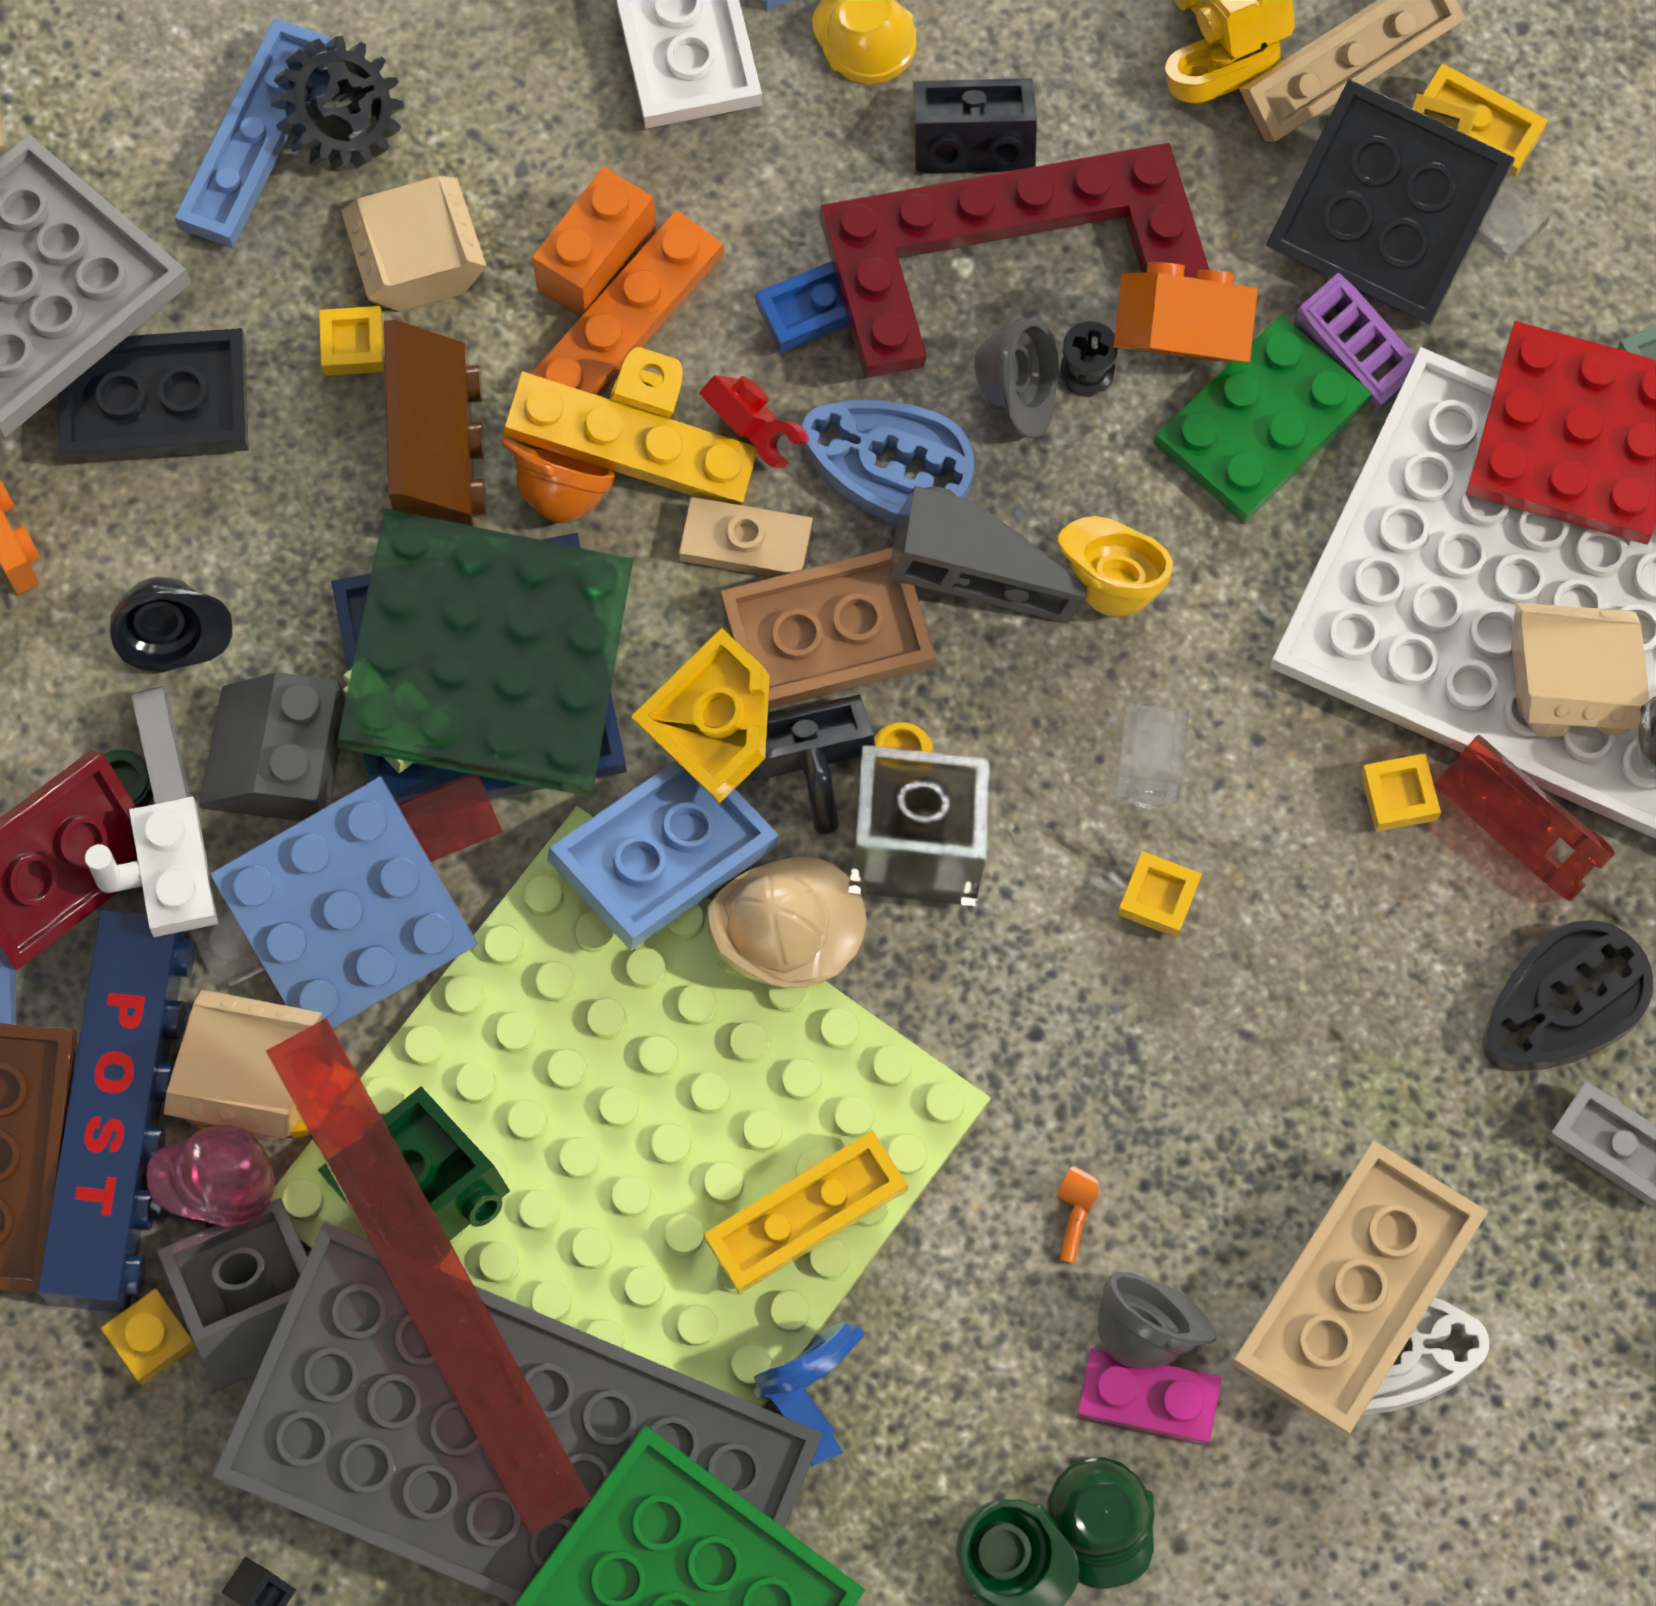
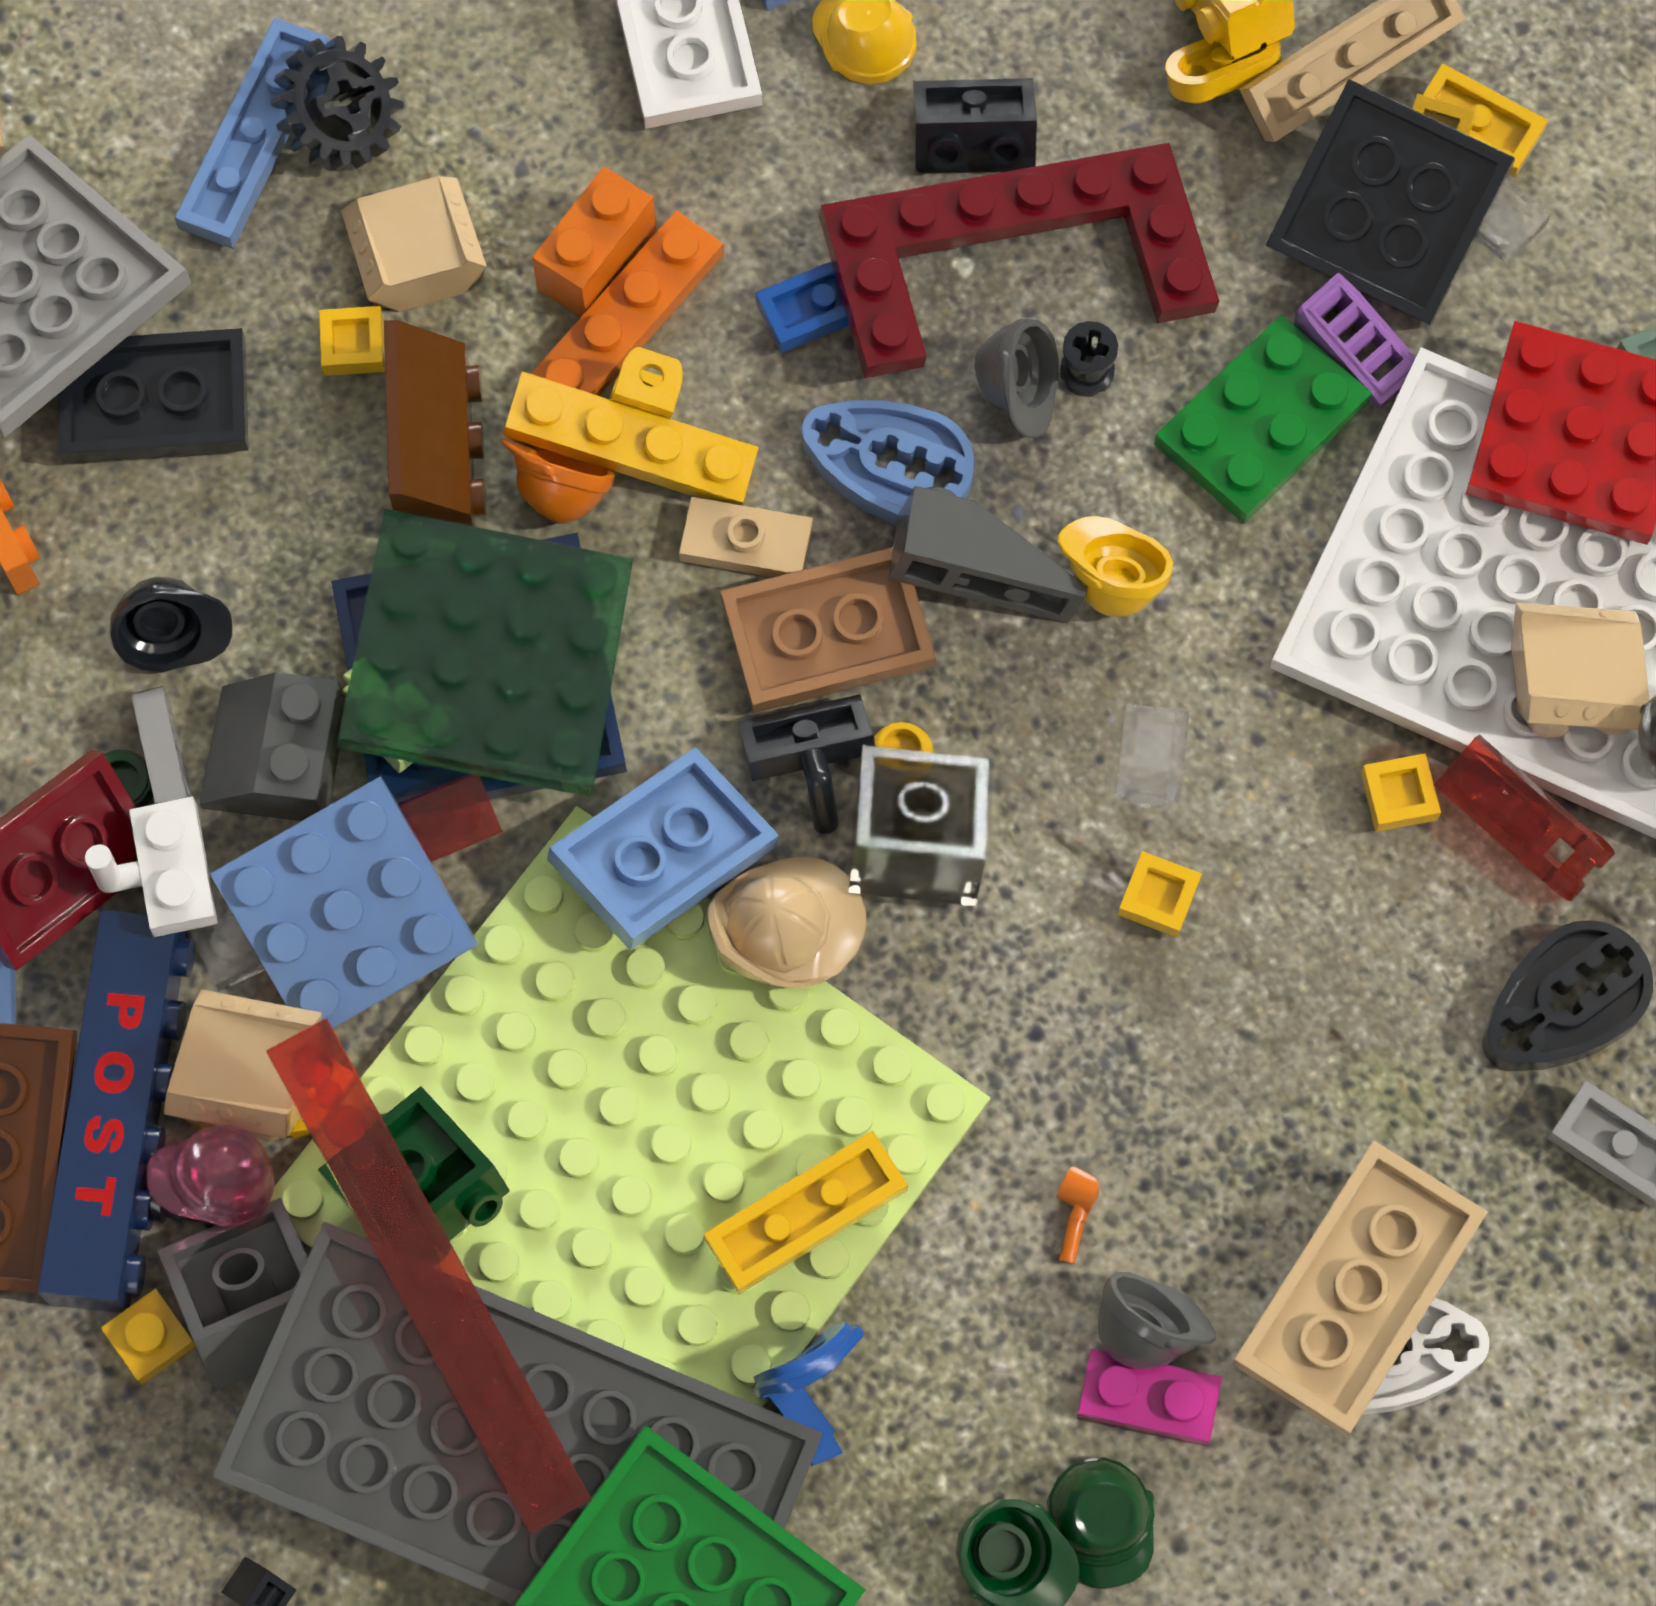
(712, 715): yellow plate -> none
(743, 408): red plate -> none
(1186, 315): orange brick -> none

